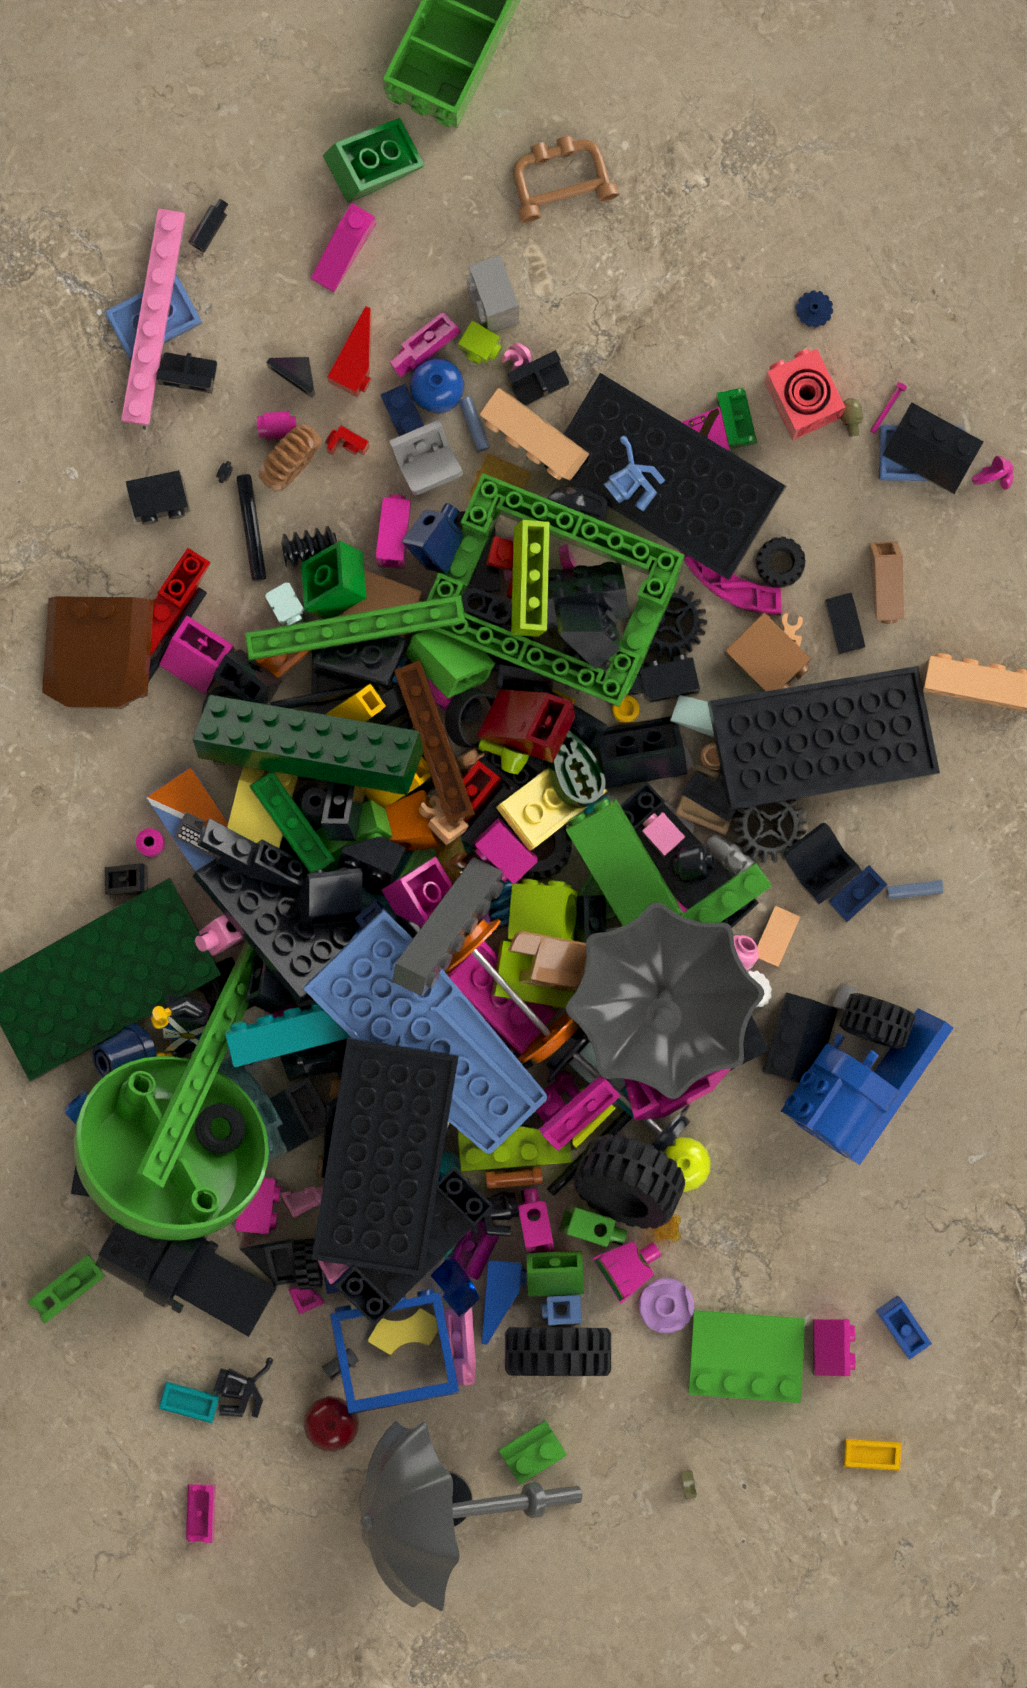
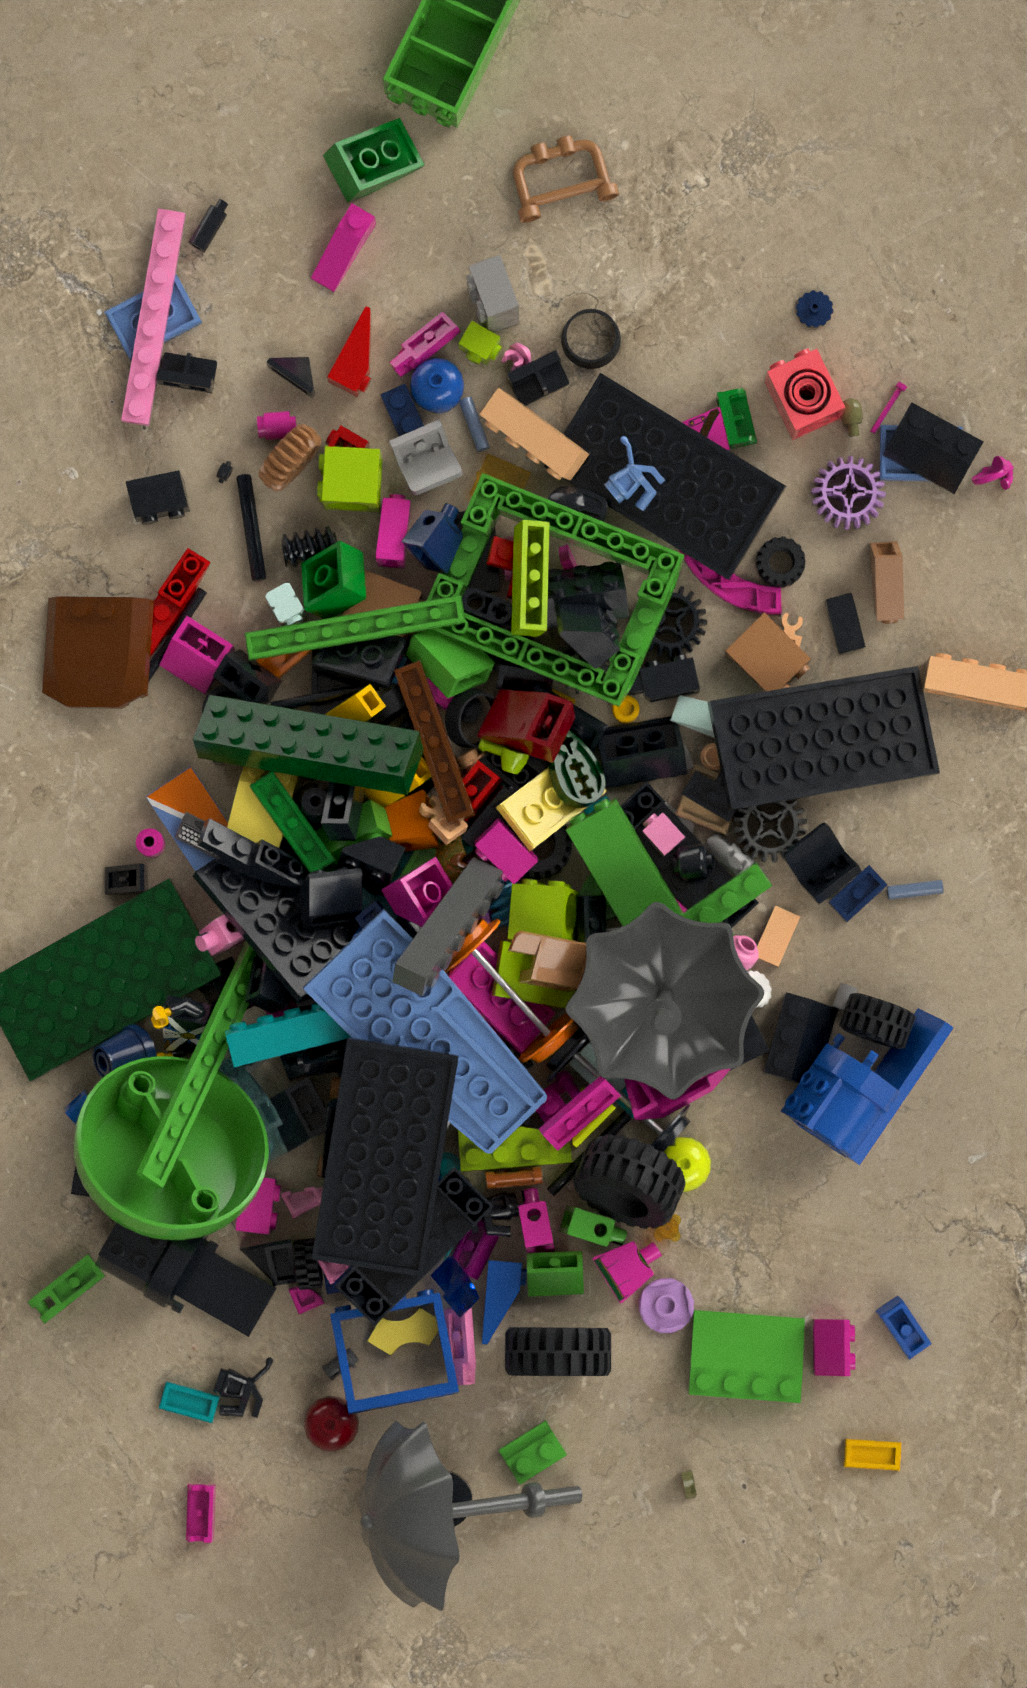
(236, 1123): black tyre -> none
(350, 479): none -> lime brick
(573, 1312): medium blue brick -> none
(585, 363): none -> black tyre
(860, 492): none -> lavender gear

